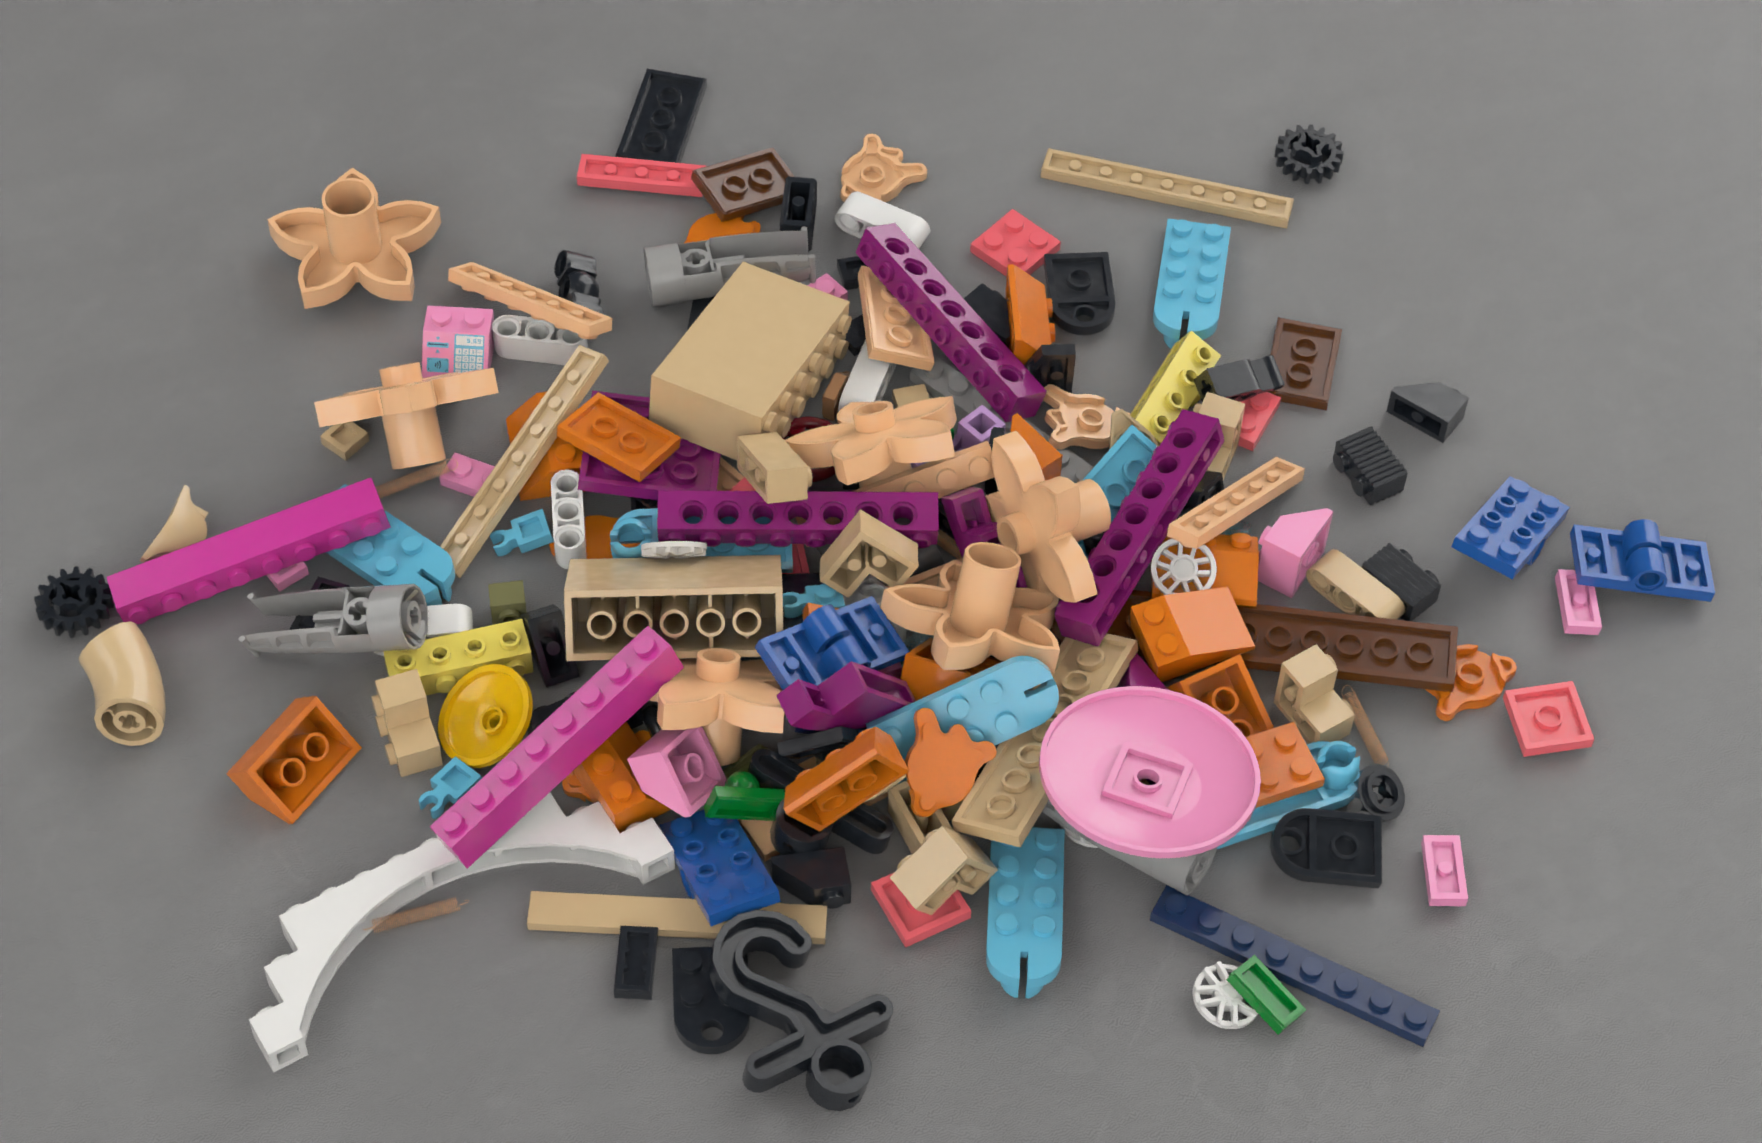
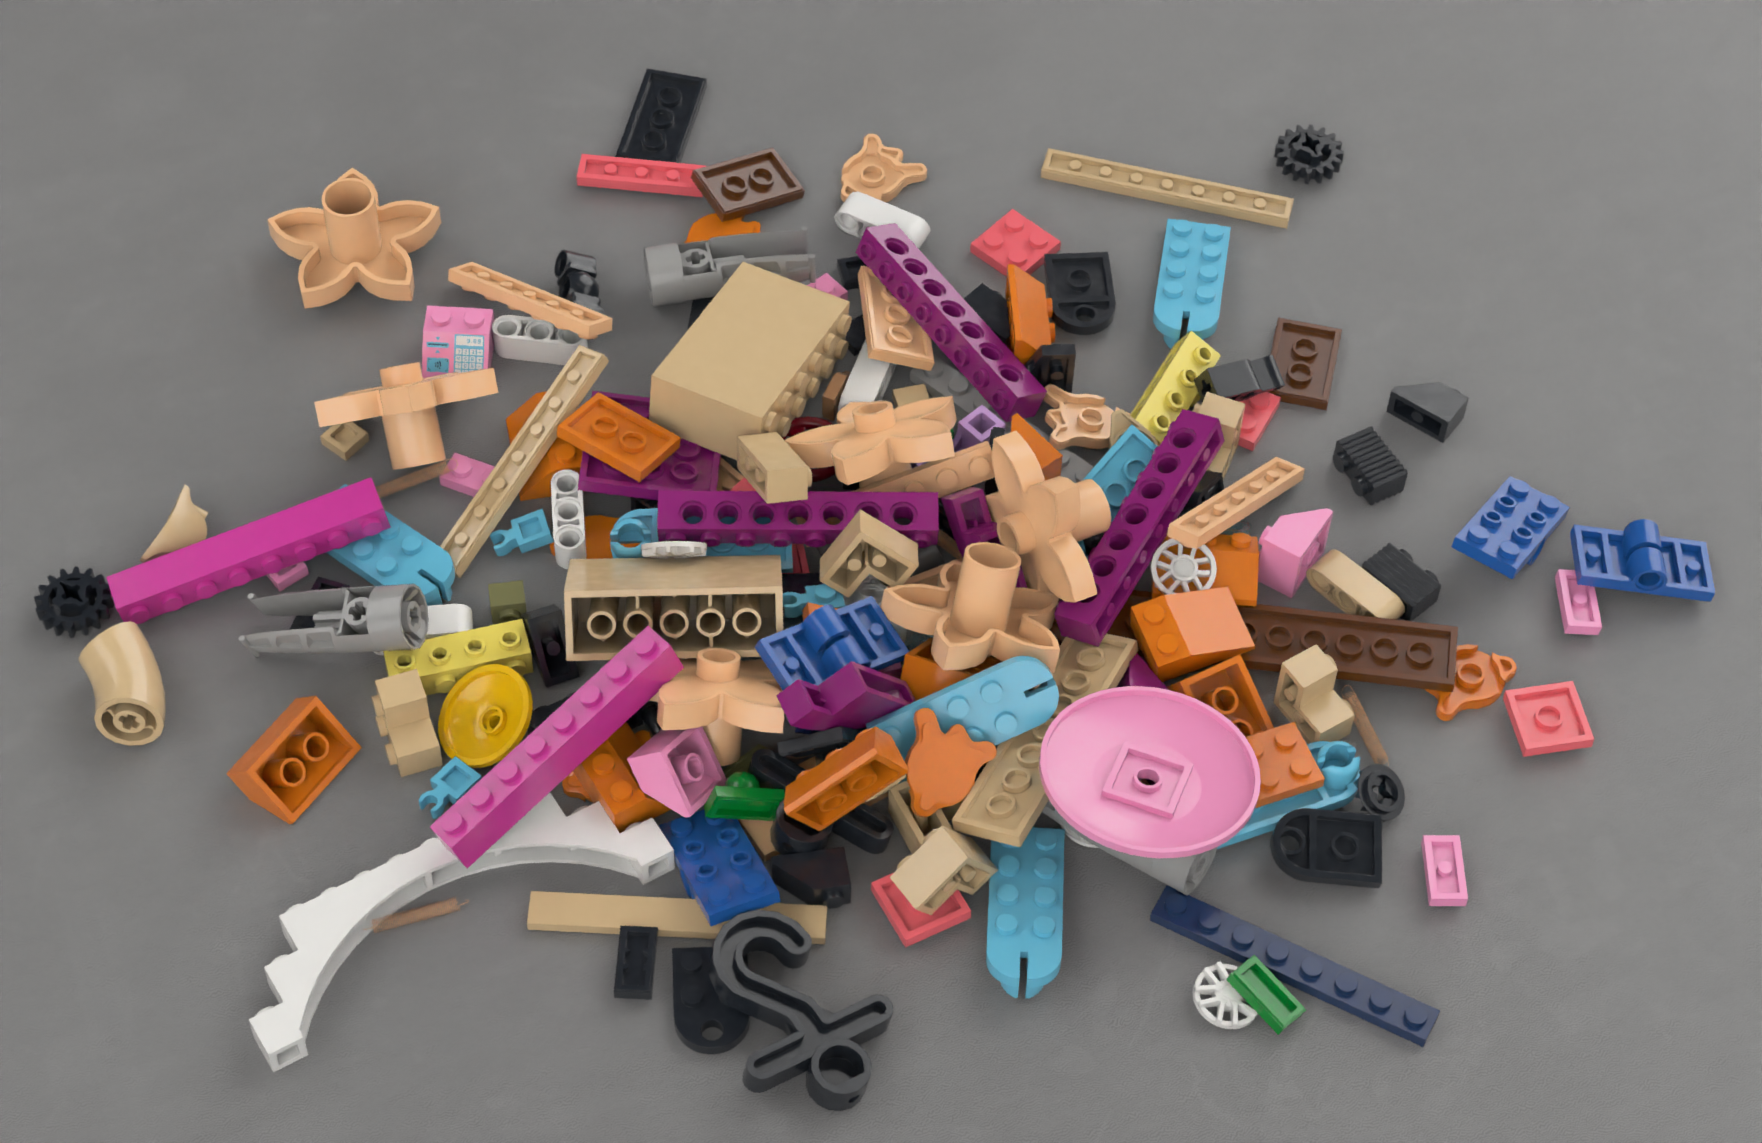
(799, 206): black brick -> none

